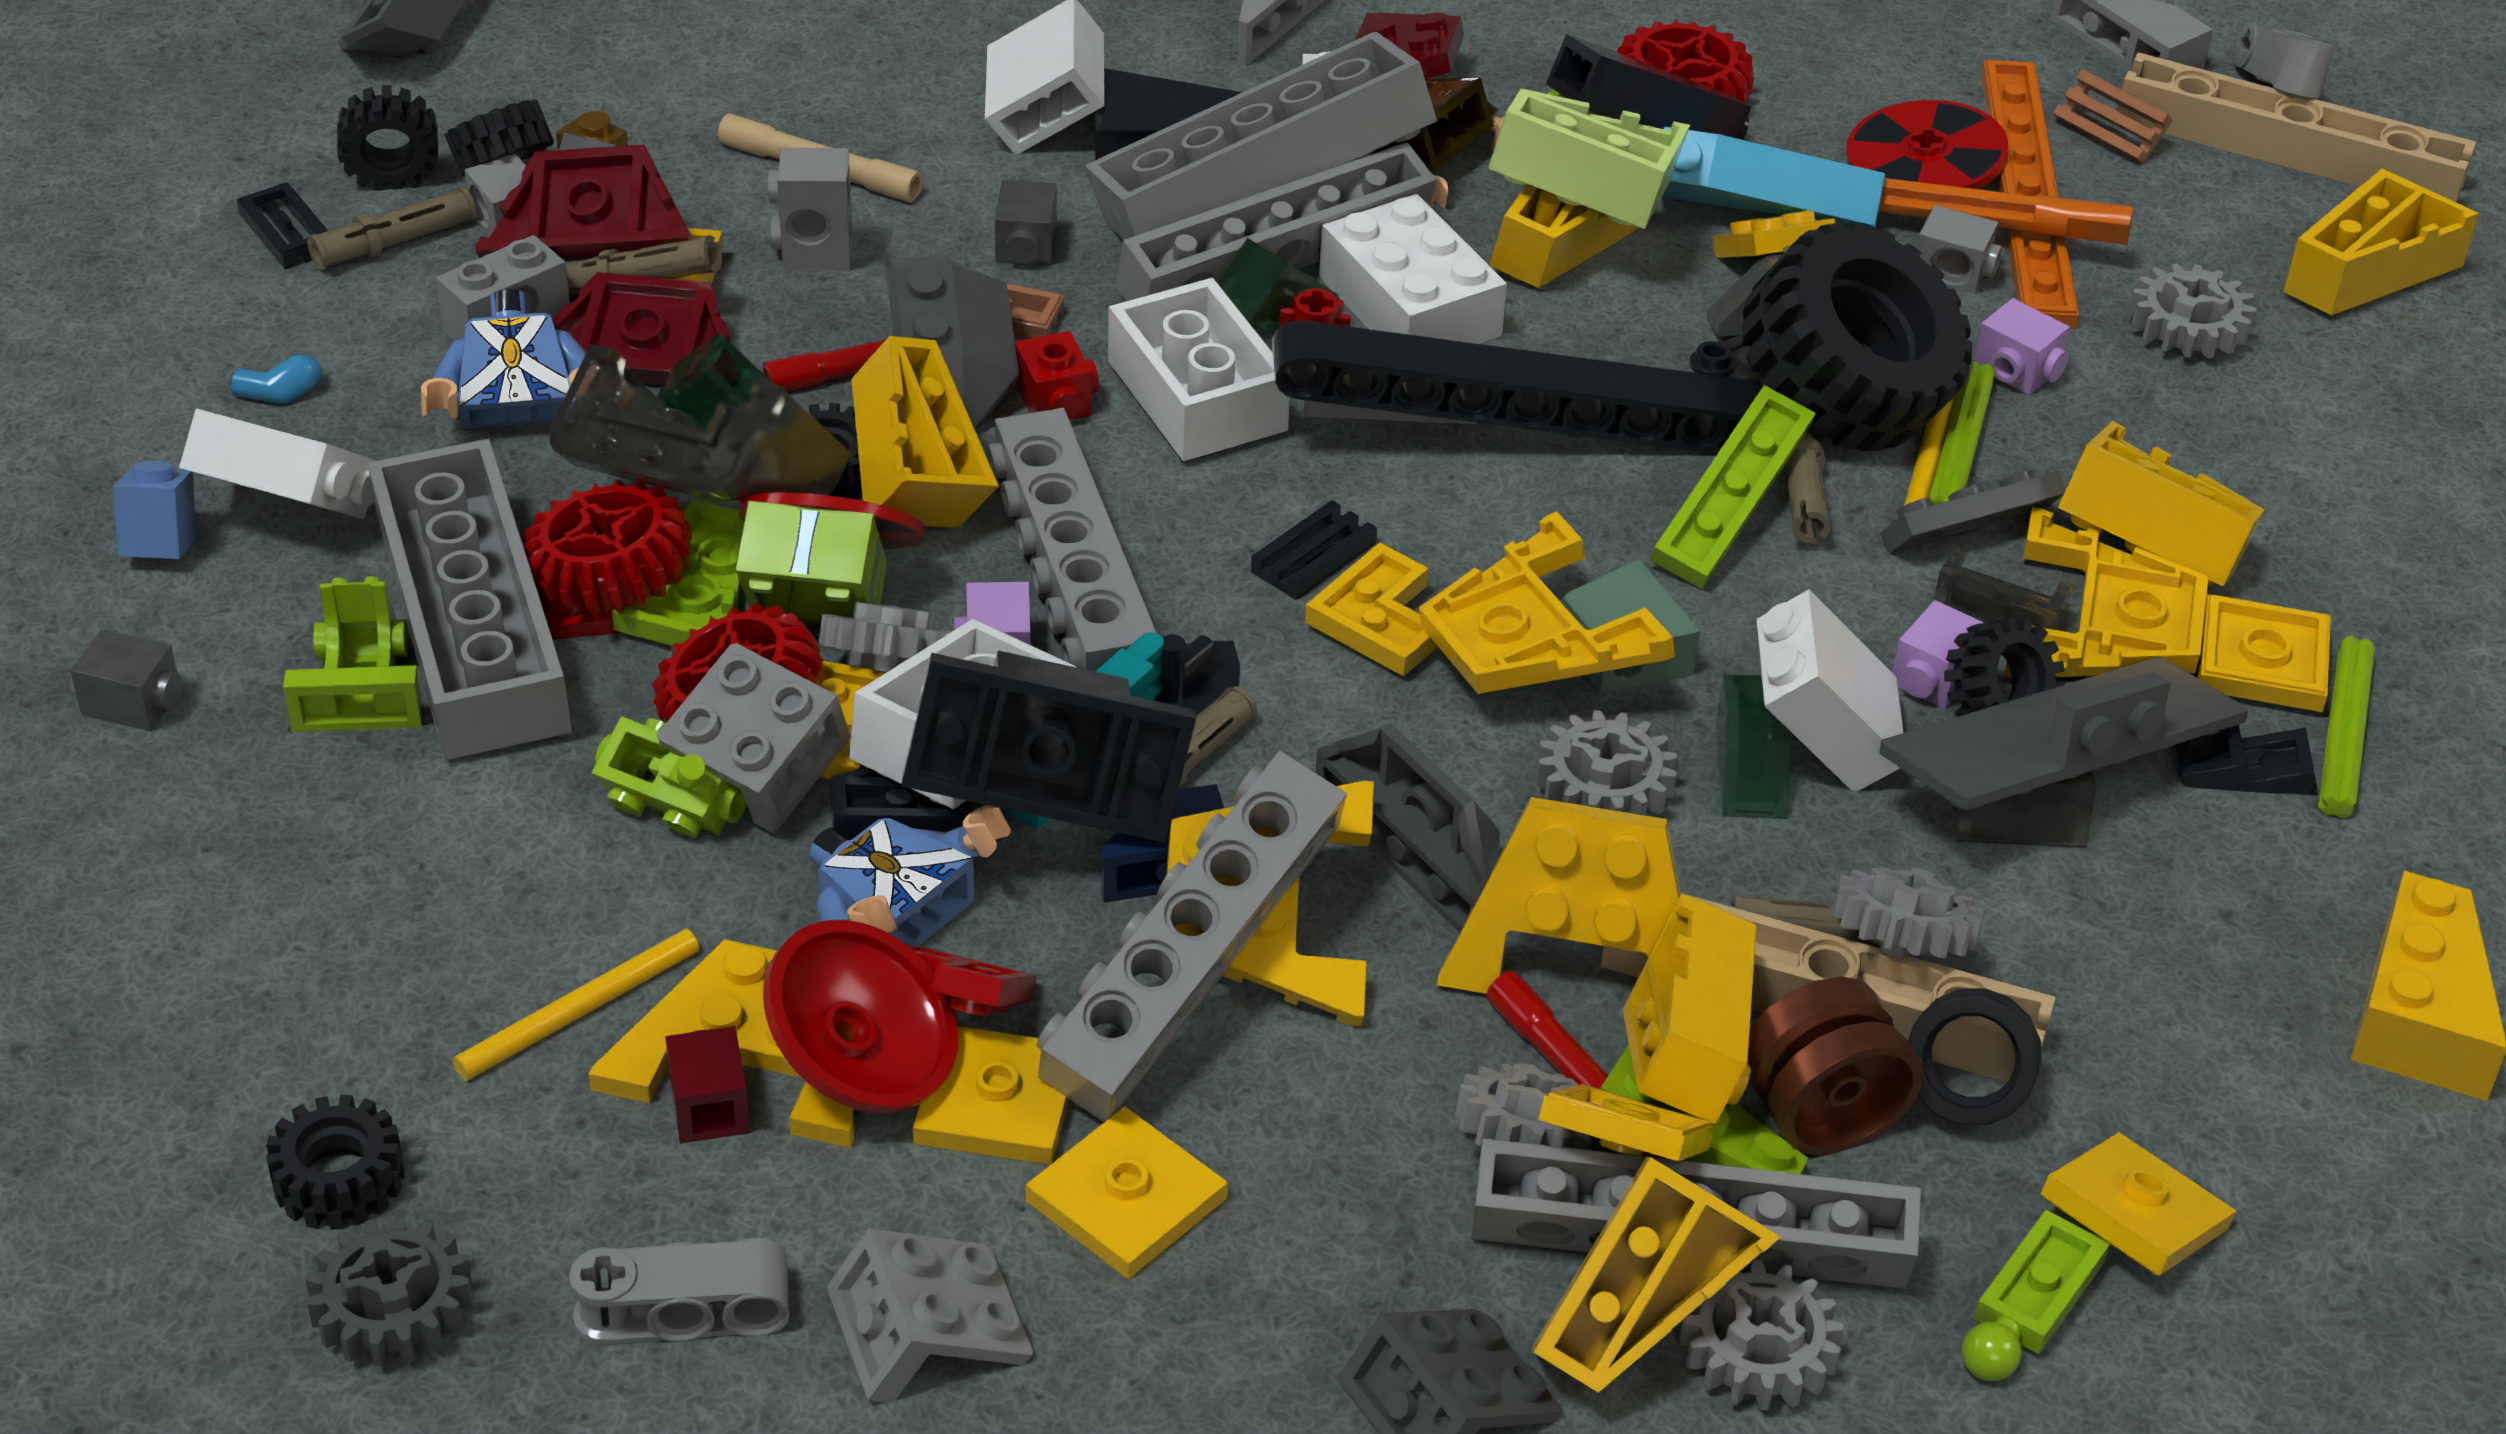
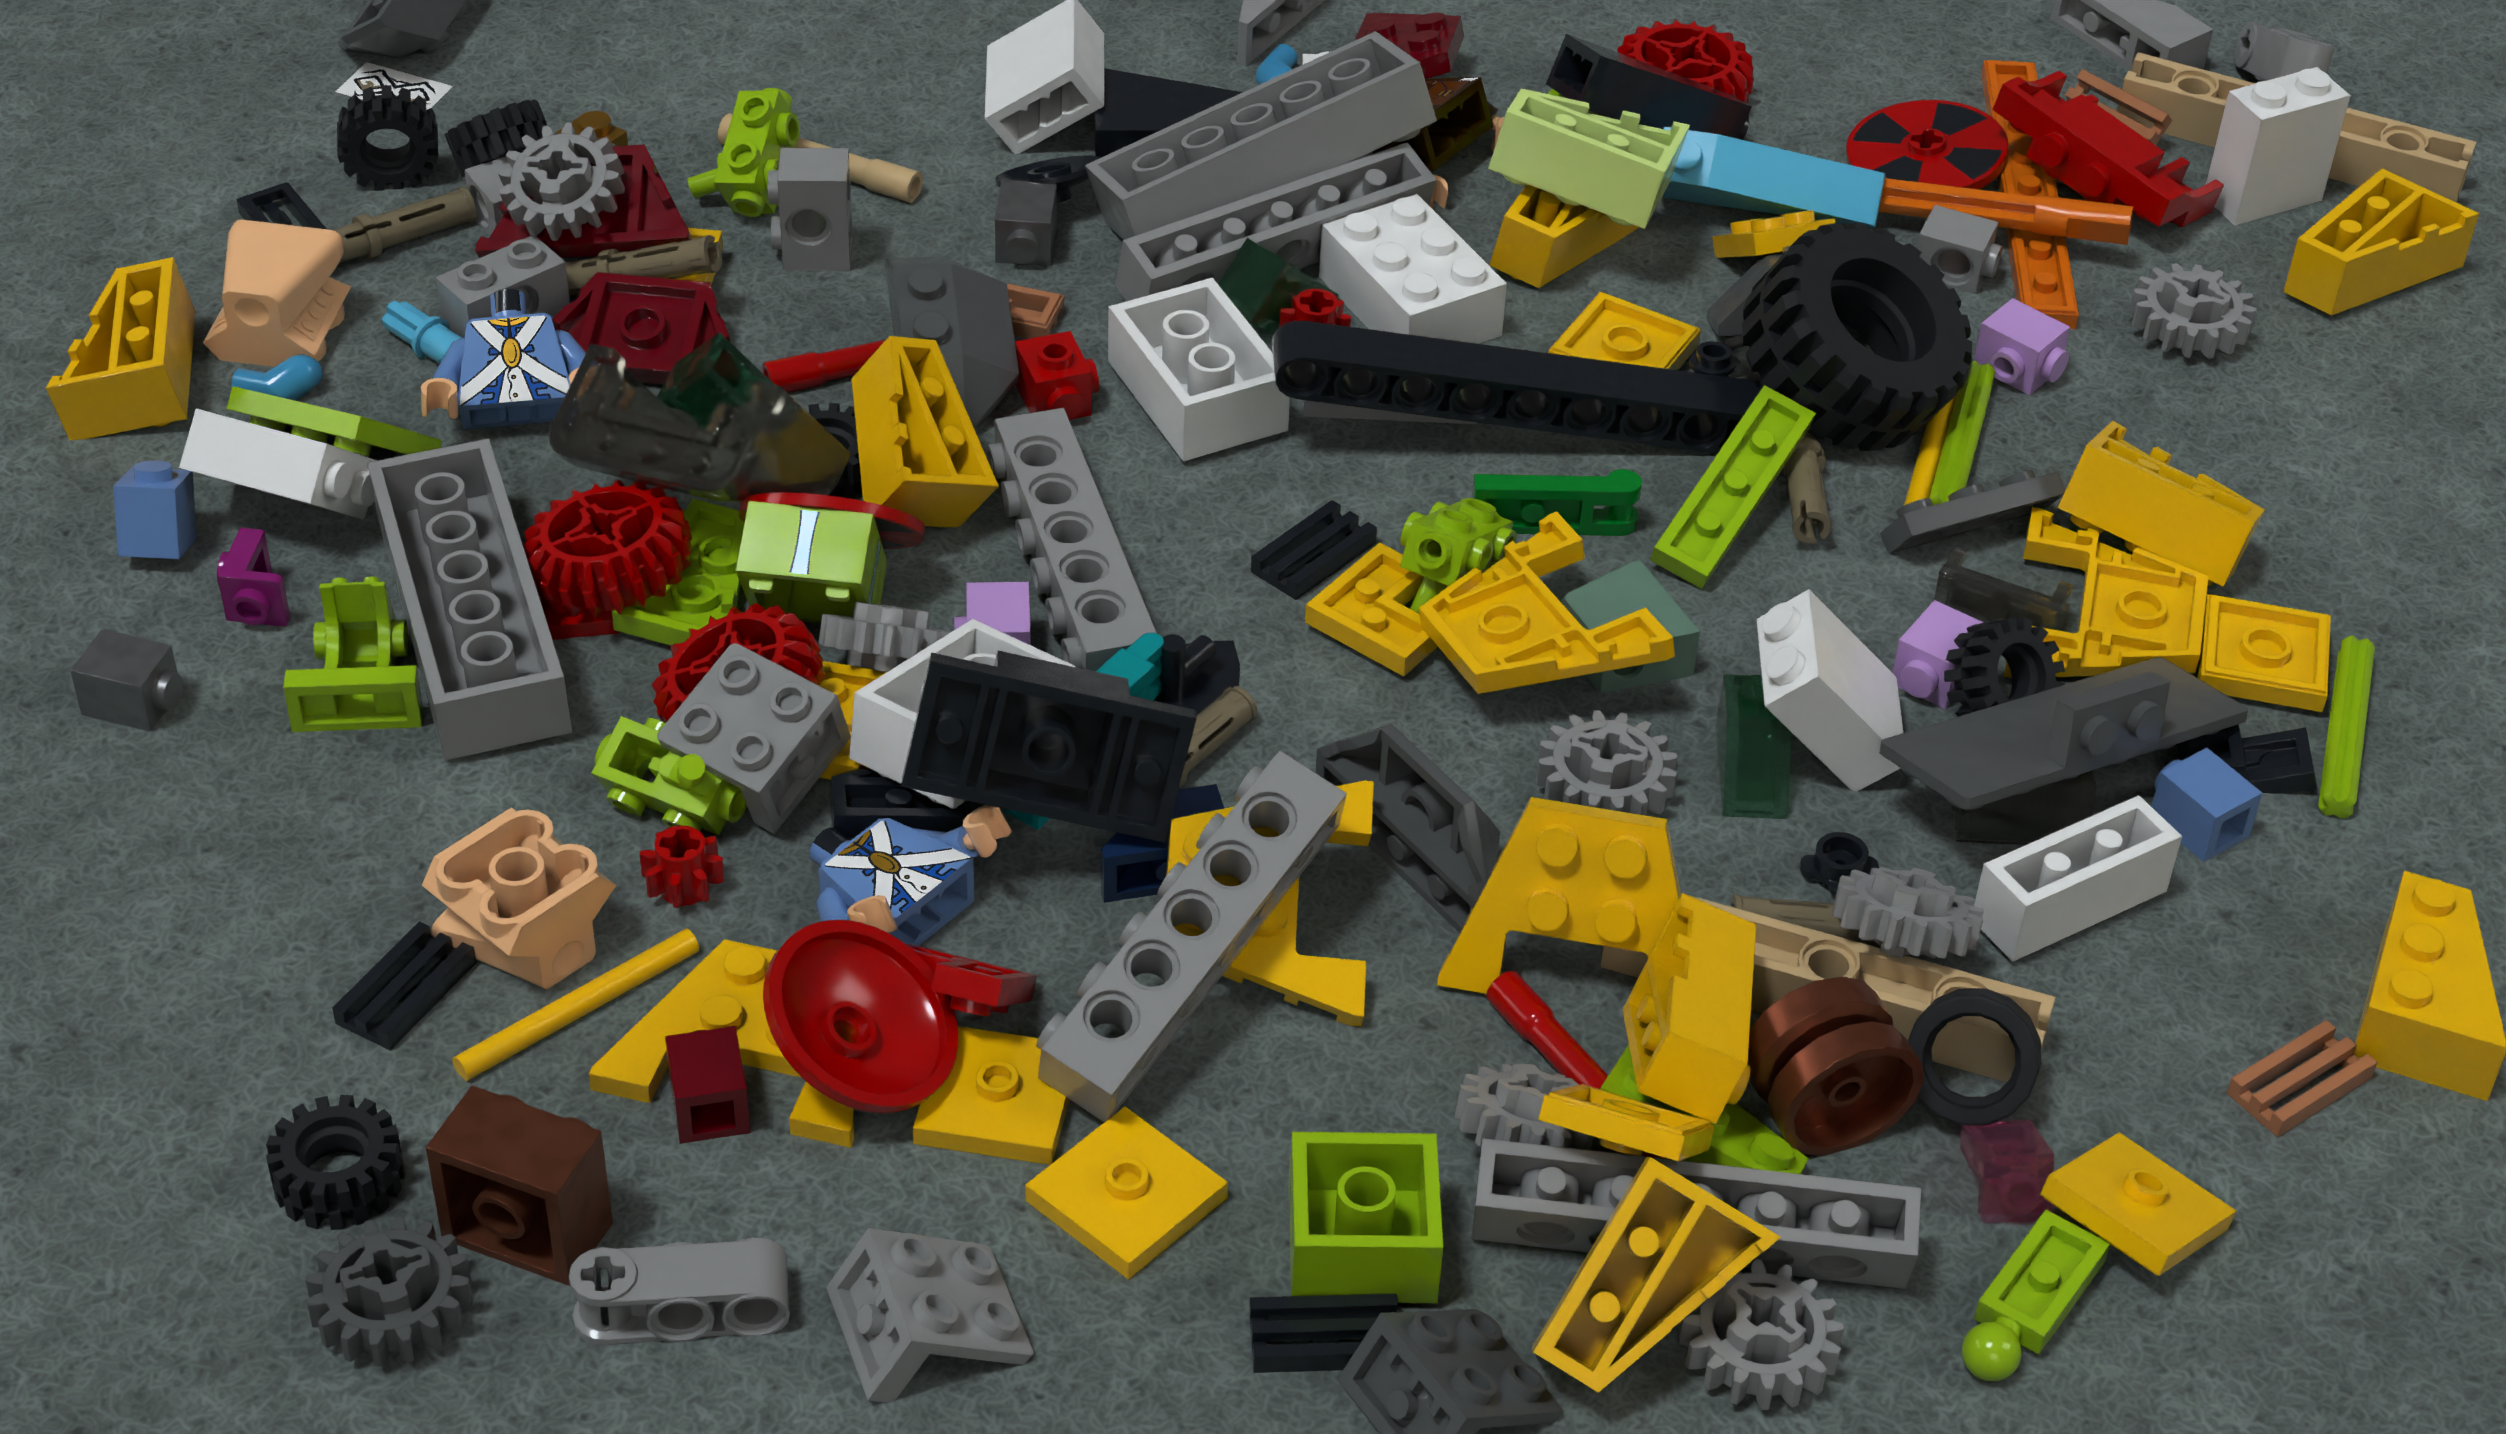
(134, 357): none -> yellow wedge
(247, 582): none -> magenta bracket
(277, 293): none -> light nougat piece
(317, 423): none -> lime wing
(375, 76): none -> white sticker
(396, 979): none -> black tile
(425, 334): none -> medium azure axle
(520, 897): none -> light nougat piece
(520, 1183): none -> copper brick
(561, 181): none -> light grey gear
(682, 866): none -> red gear
(752, 147): none -> lime brick
(1061, 171): none -> black dish
(1278, 62): none -> dark azure arm
(1312, 1318): none -> black tile
(1365, 1215): none -> lime brick
(1452, 544): none -> lime brick
(1533, 497): none -> green plate
(1627, 334): none -> yellow plate
(1836, 856): none -> black plate
(2010, 1167): none -> clear pink bracket
(2076, 877): none -> white brick
(2100, 153): none -> red bracket
(2206, 803): none -> medium blue brick
(2277, 144): none -> white brick
(2321, 1037): none -> nougat tile

